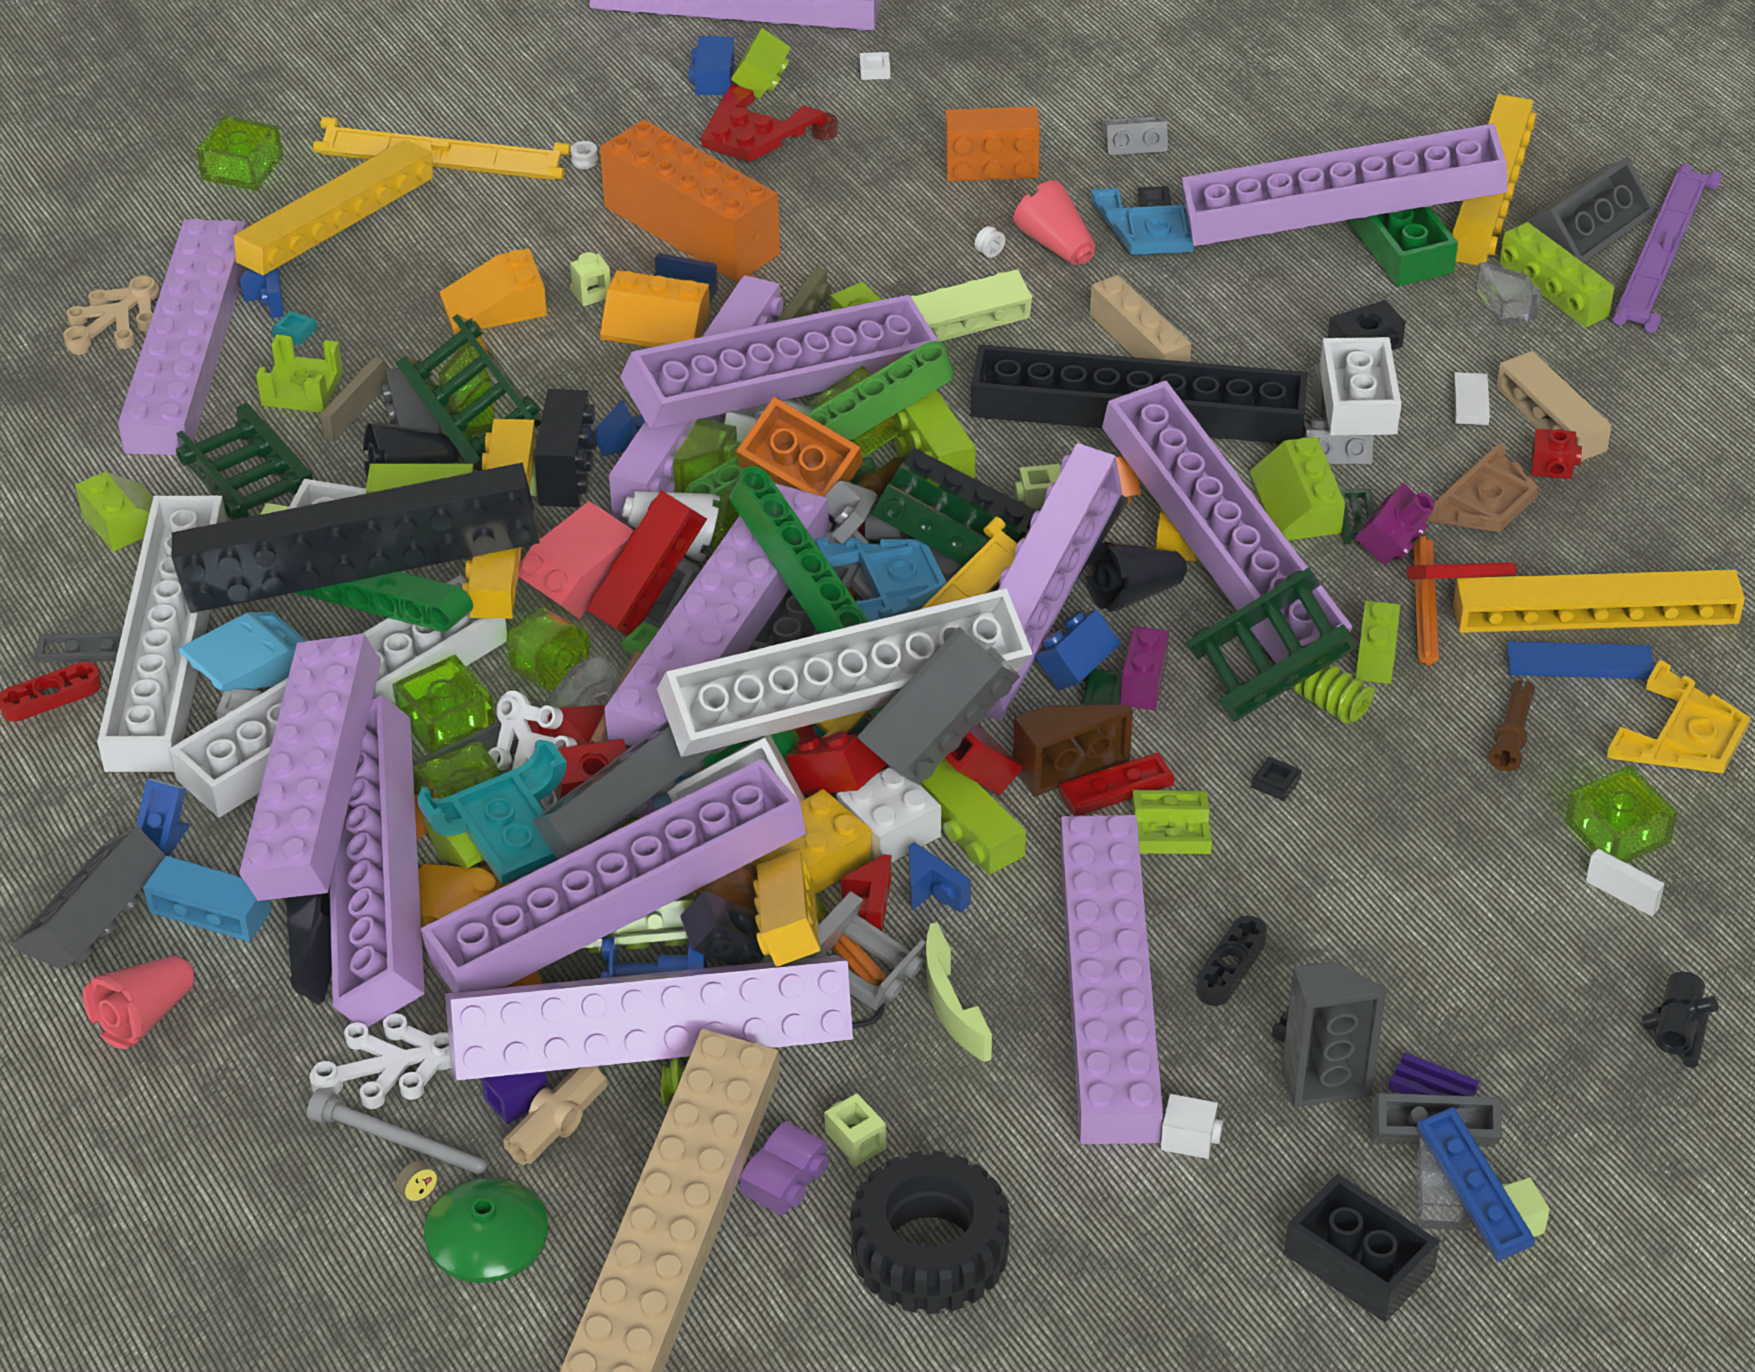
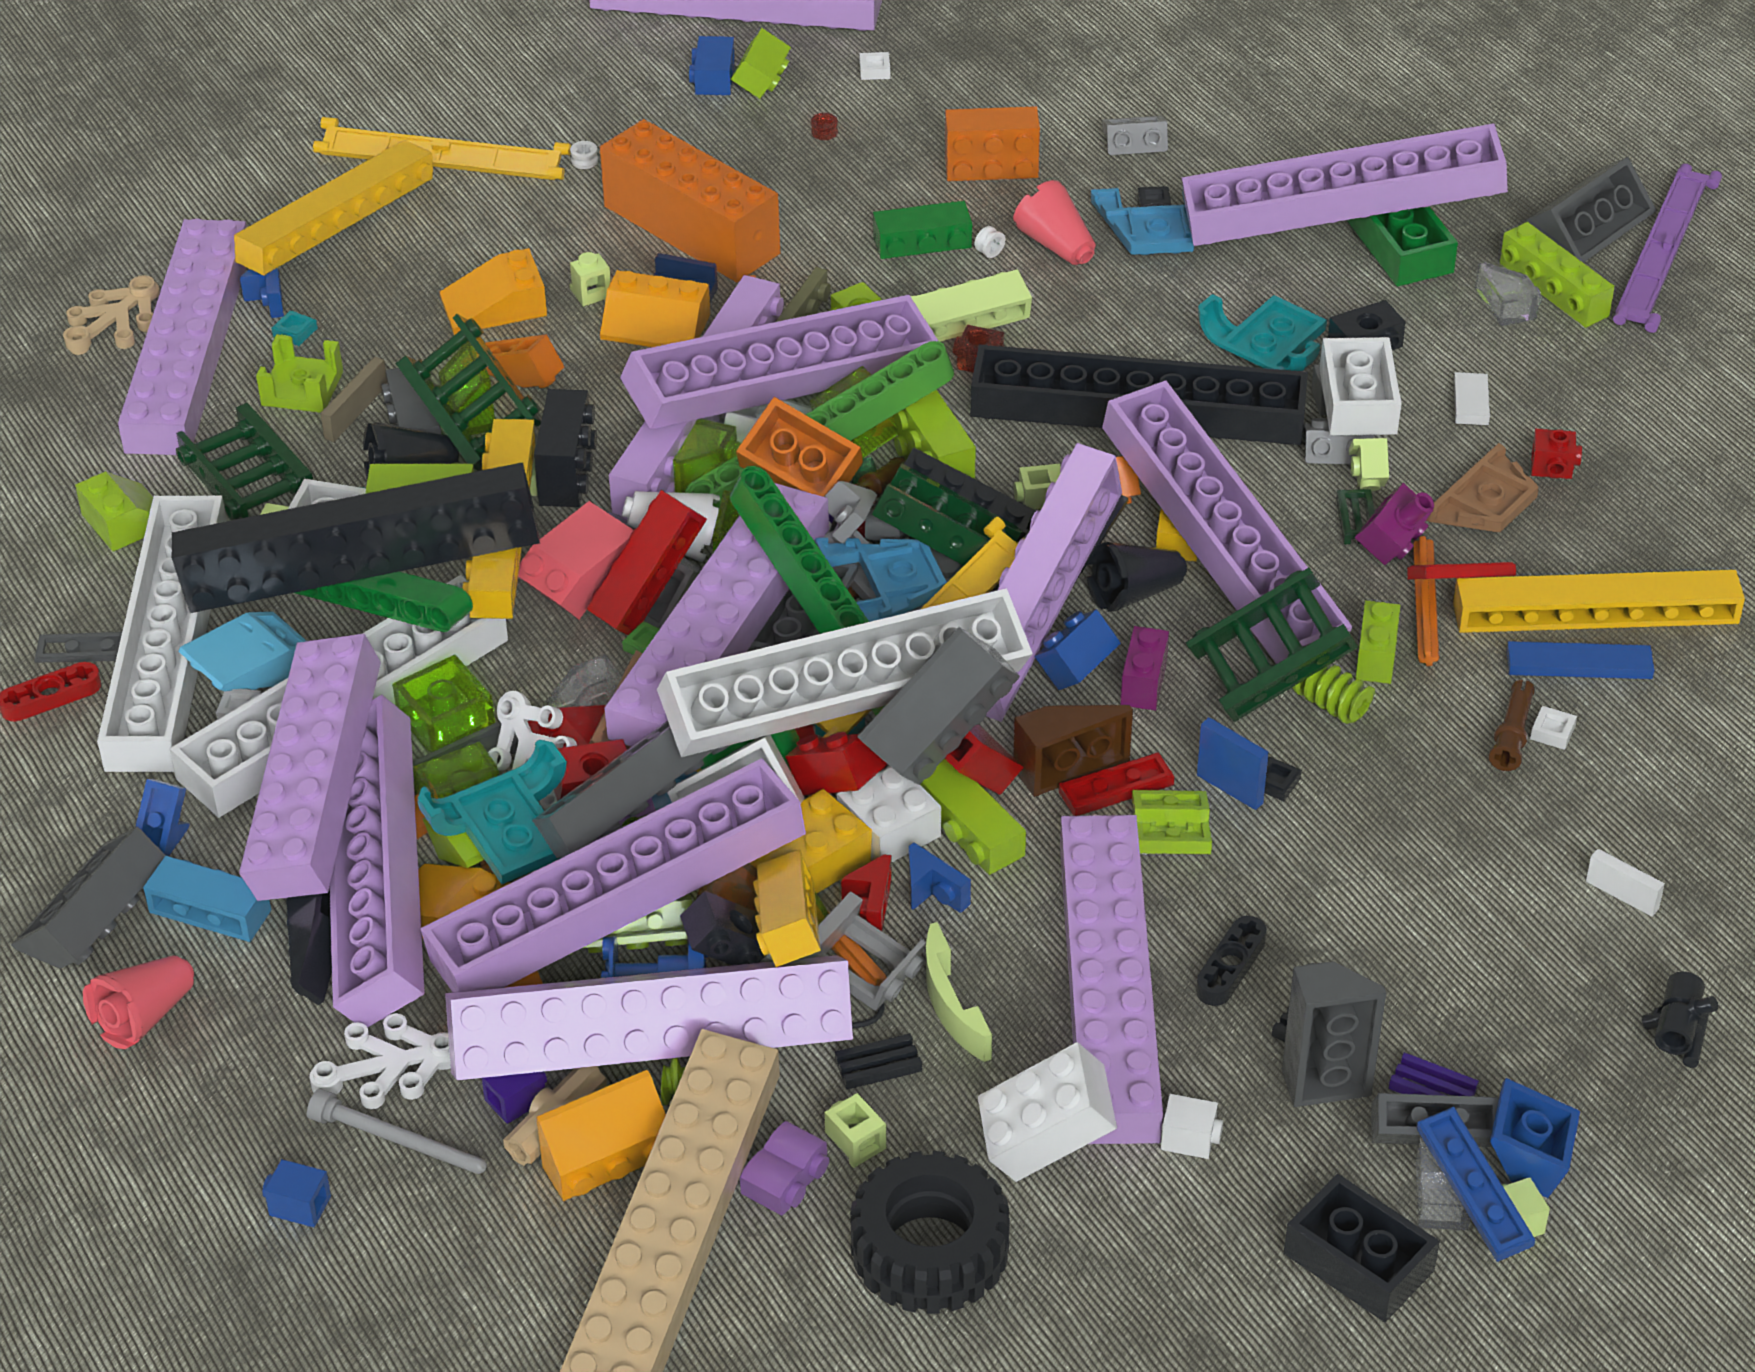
(239, 152): clear neon green brick -> none
(297, 1193): none -> blue brick
(417, 1181): tile -> none
(488, 1244): green dish -> none
(527, 360): none -> orange slope
(546, 648): clear neon green brick -> none
(600, 1135): none -> light orange slope
(617, 430): blue slope -> none
(750, 134): red wing -> none
(876, 1056): none -> black tile
(922, 229): none -> green brick
(967, 345): none -> clear red brick
(1046, 1112): none -> white brick
(1103, 688): dark green tile -> none
(1136, 322): tan brick -> none
(1232, 763): none -> blue tile
(1269, 336): none -> teal piece
(1299, 490): lime slope -> none
(1370, 462): none -> yellowish green brick
(1482, 218): yellow brick -> none
(1533, 1136): none -> blue slope
(1552, 402): tan brick -> none
(1553, 727): none -> white tile
(1621, 815): clear neon green brick -> none
(1697, 735): yellow wing -> none

